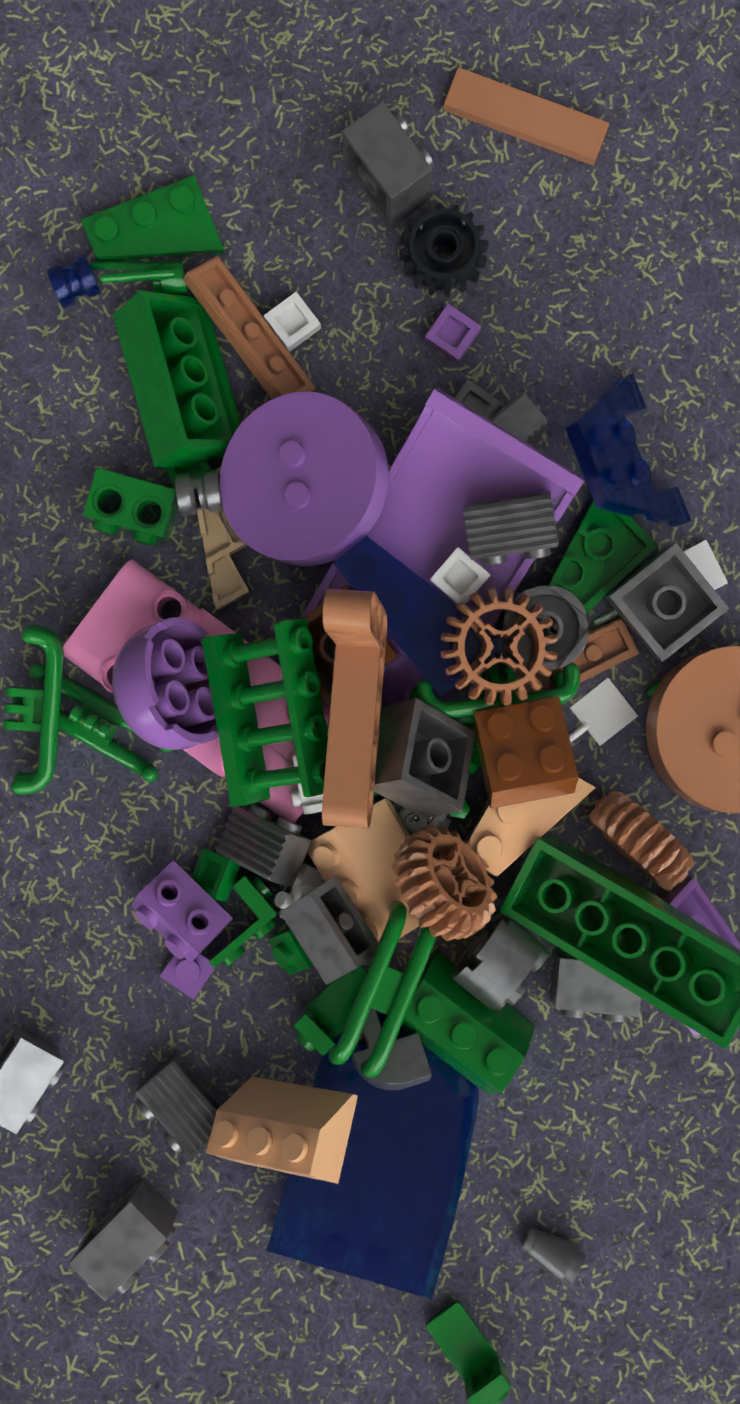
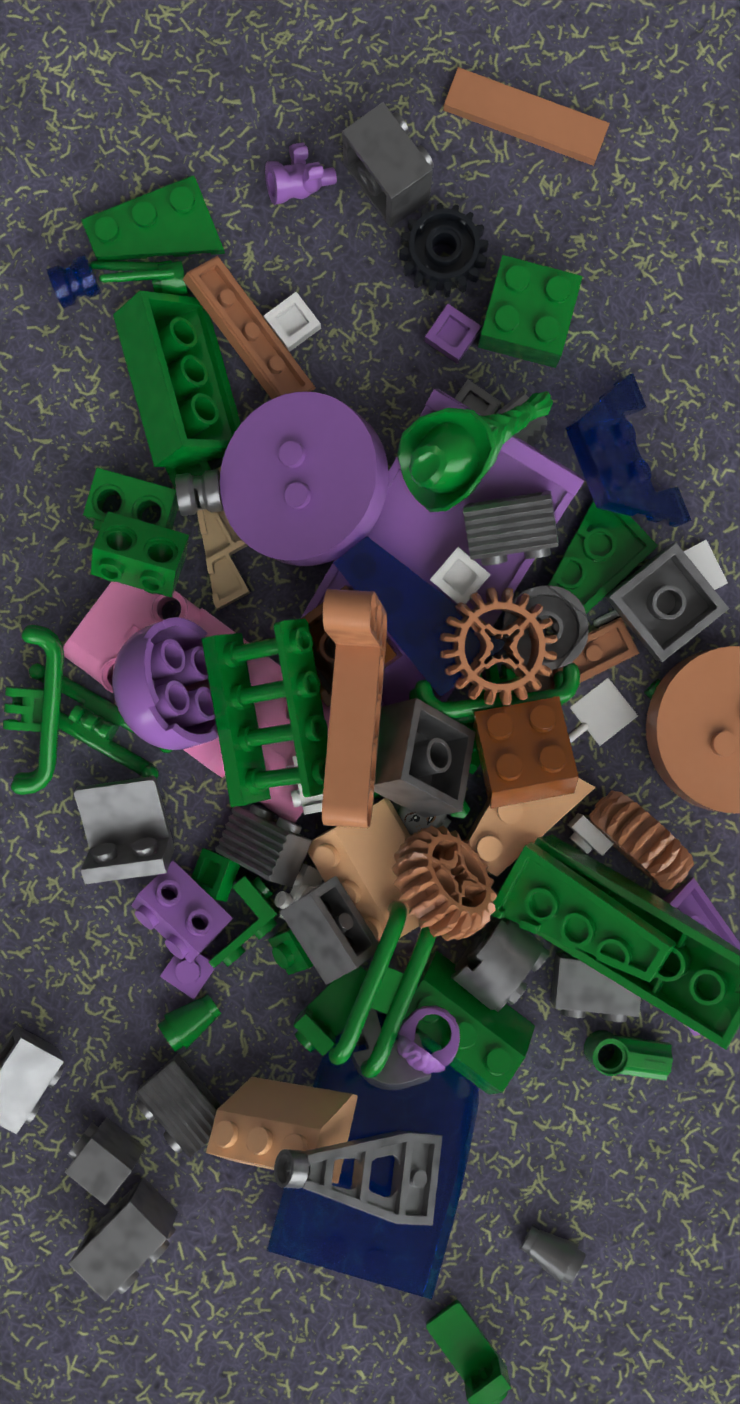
(103, 1159): none -> flat silver brick
(124, 830): none -> flat silver bracket
(139, 554): none -> green brick
(188, 1022): none -> green cone
(297, 179): none -> medium lavender piece
(412, 1181): none -> flat silver plate
(418, 1057): none -> medium lavender piece
(454, 448): none -> green hat
(530, 311): none -> green brick
(566, 907): none -> green wing
(587, 836): none -> white plate
(631, 1055): none -> green piece

